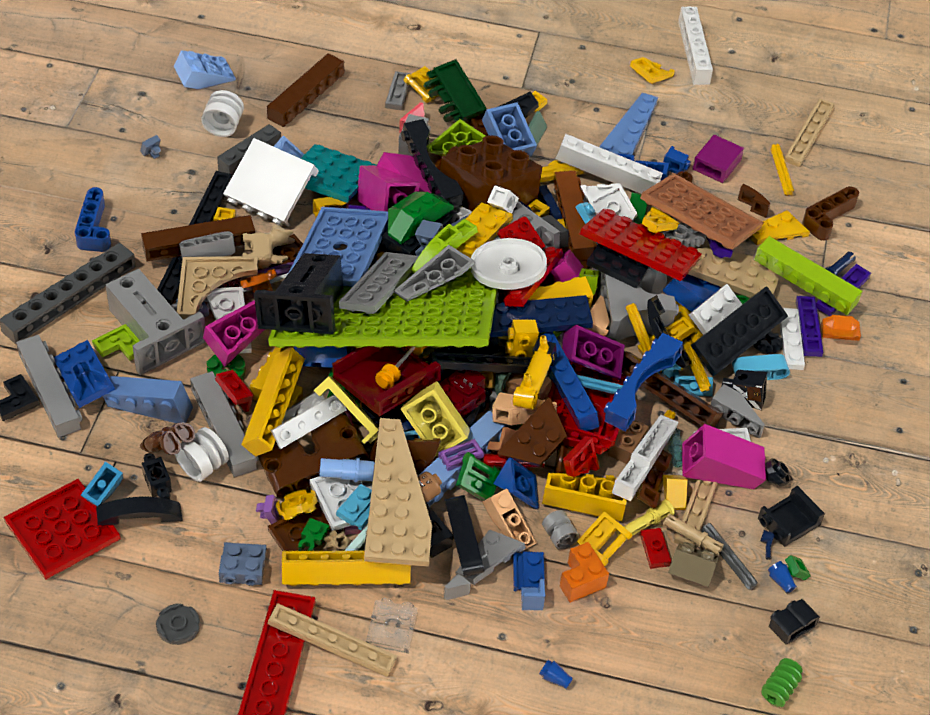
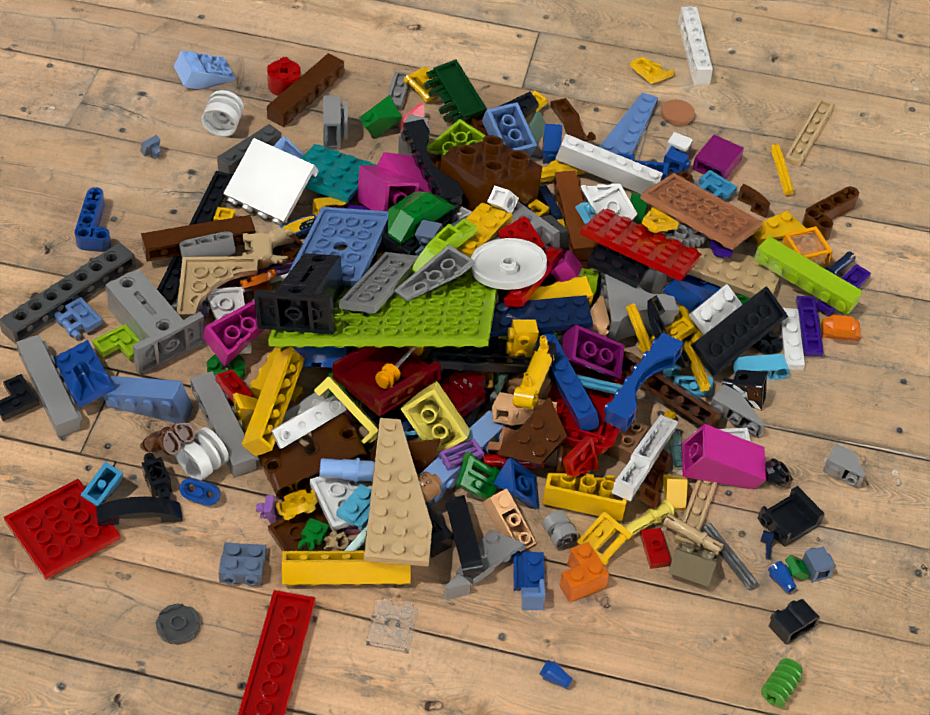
(84, 316): none -> medium blue plate
(201, 491): none -> blue plate
(244, 408): none -> yellow slope
(282, 74): none -> red brick
(301, 225): none -> slope
(332, 640): tan tile -> none
(334, 121): none -> light grey brick
(381, 117): none -> green slope
(551, 142): none -> blue slope
(570, 119): none -> reddish brown piece
(677, 112): none -> nougat tile
(679, 142): none -> white panel
(717, 184): none -> dark azure plate
(809, 244): none -> piece
(818, 563): none -> sand blue brick
(845, 466): none -> light grey slope

